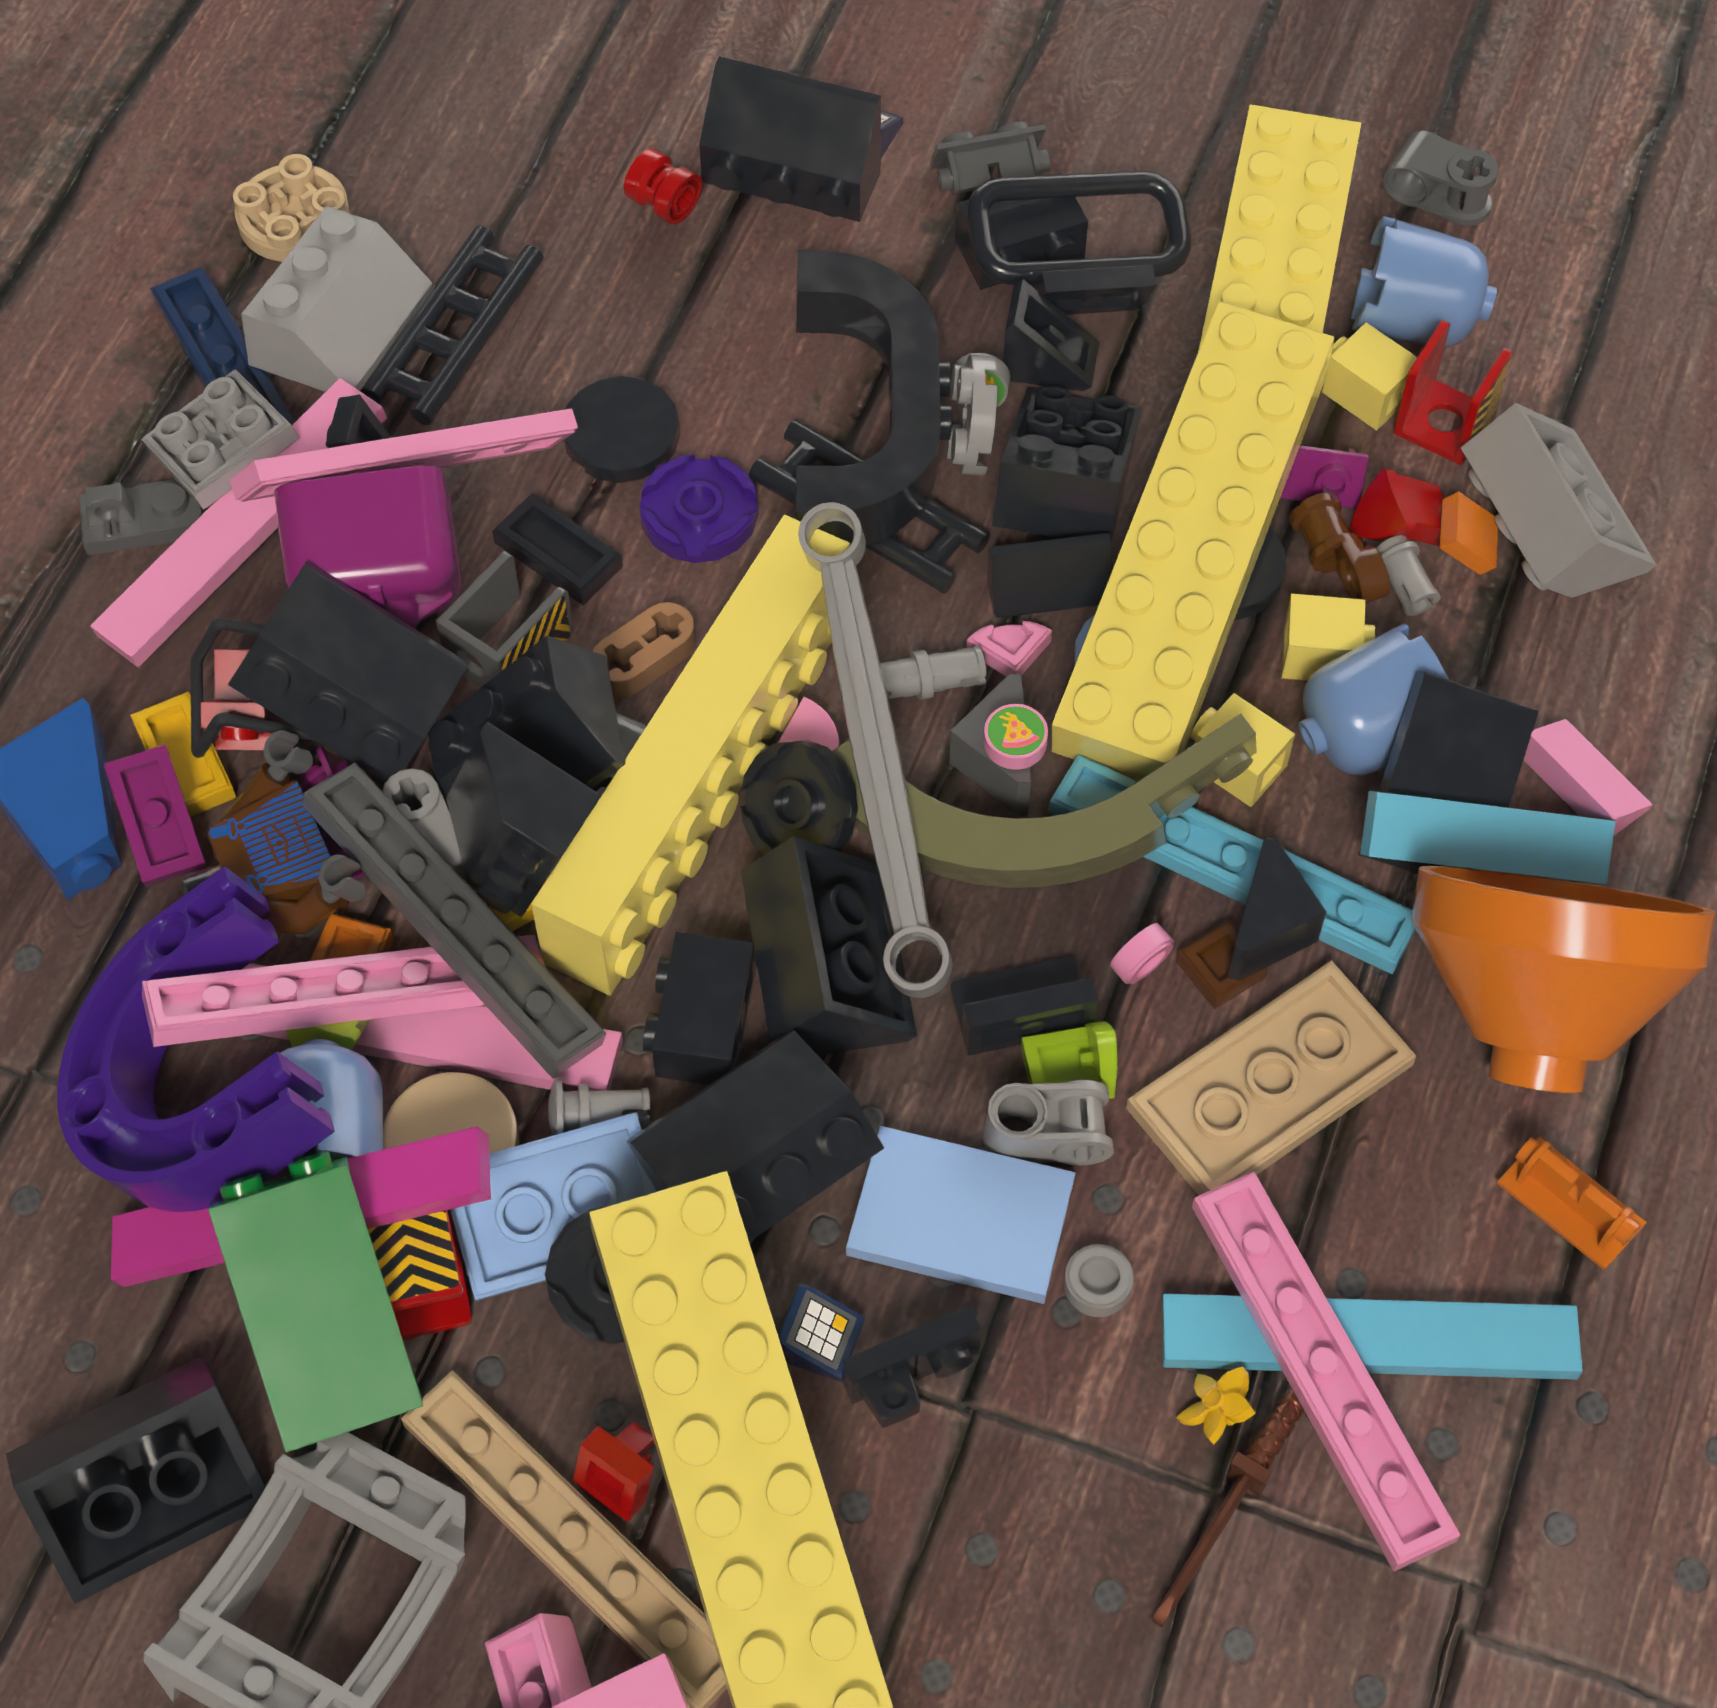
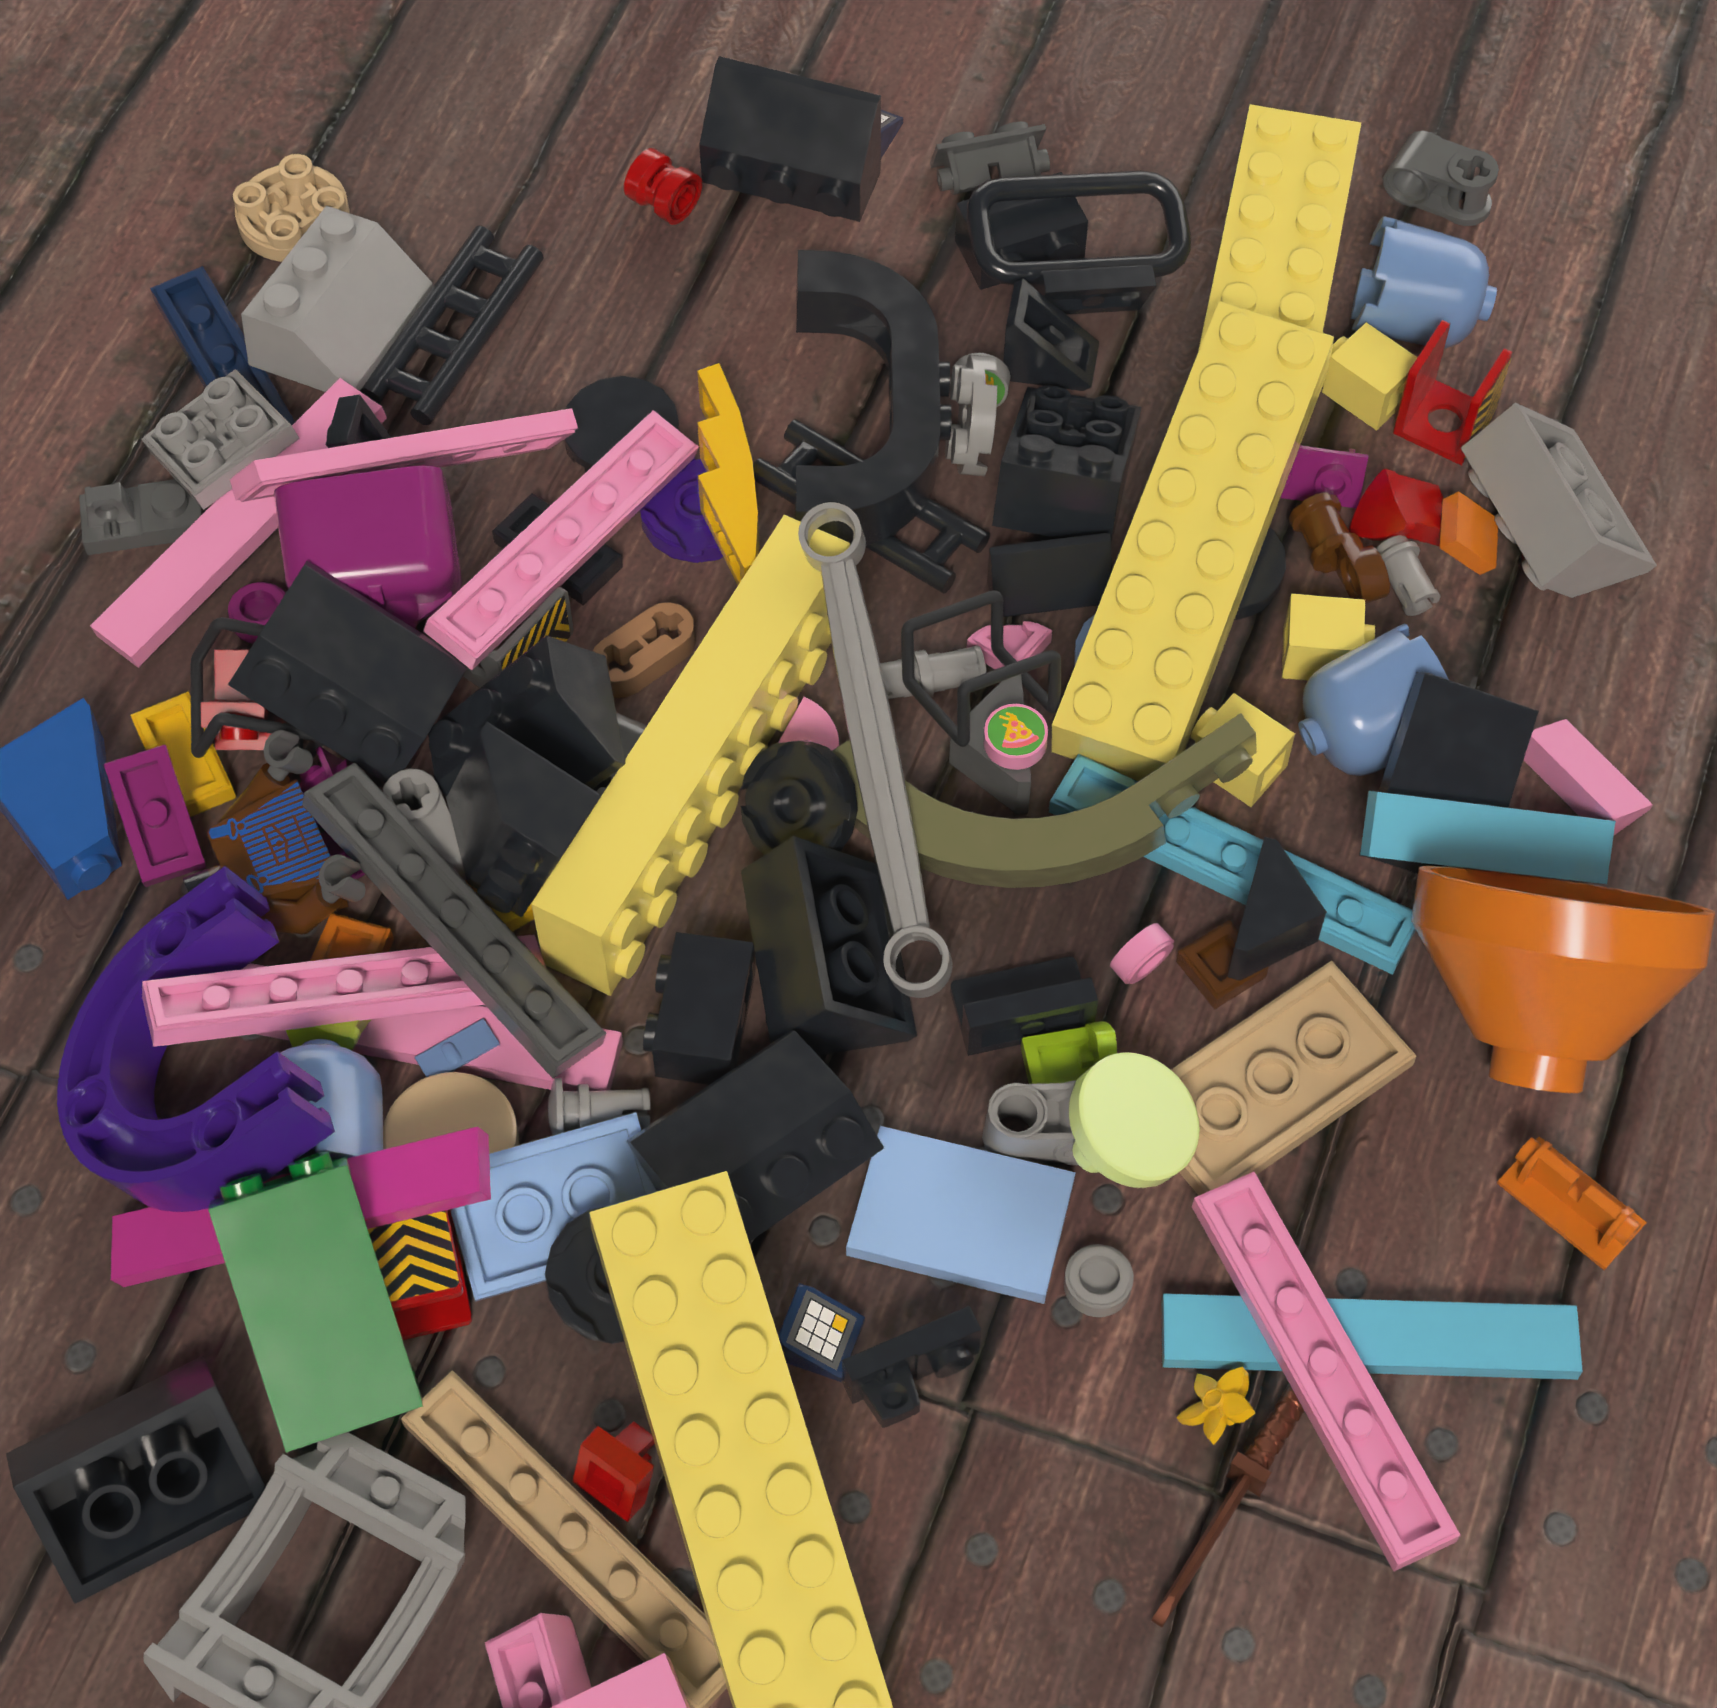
(255, 605): none -> magenta tile
(458, 1049): none -> medium blue piece
(560, 540): none -> bright pink tile
(728, 486): none -> yellow slope
(961, 733): none -> black piece
(1133, 1121): none -> yellowish green tile

